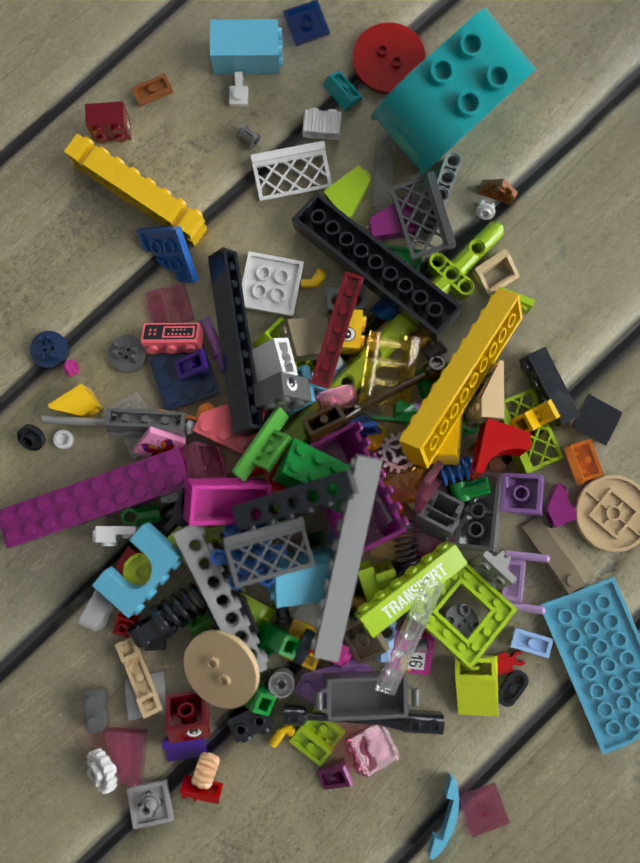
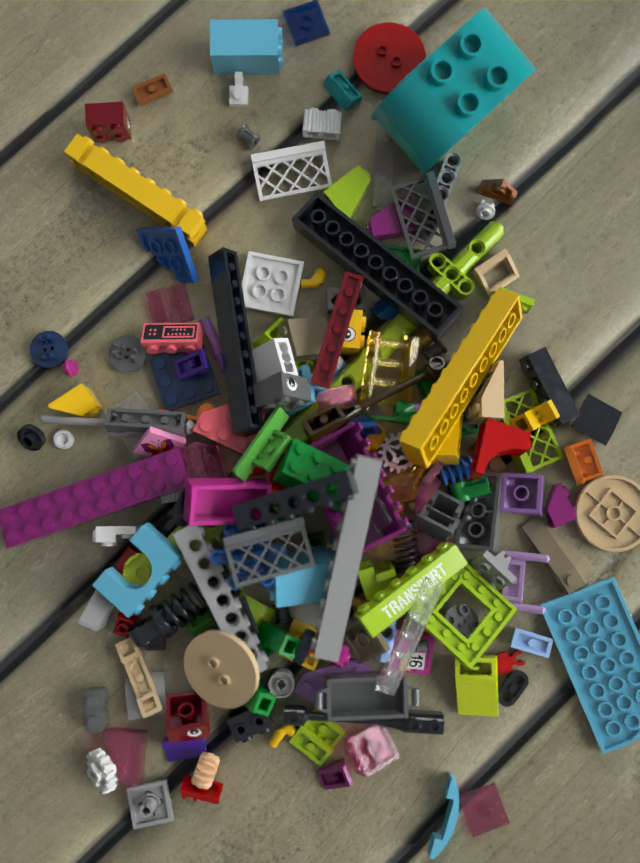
(143, 515): green piece -> none

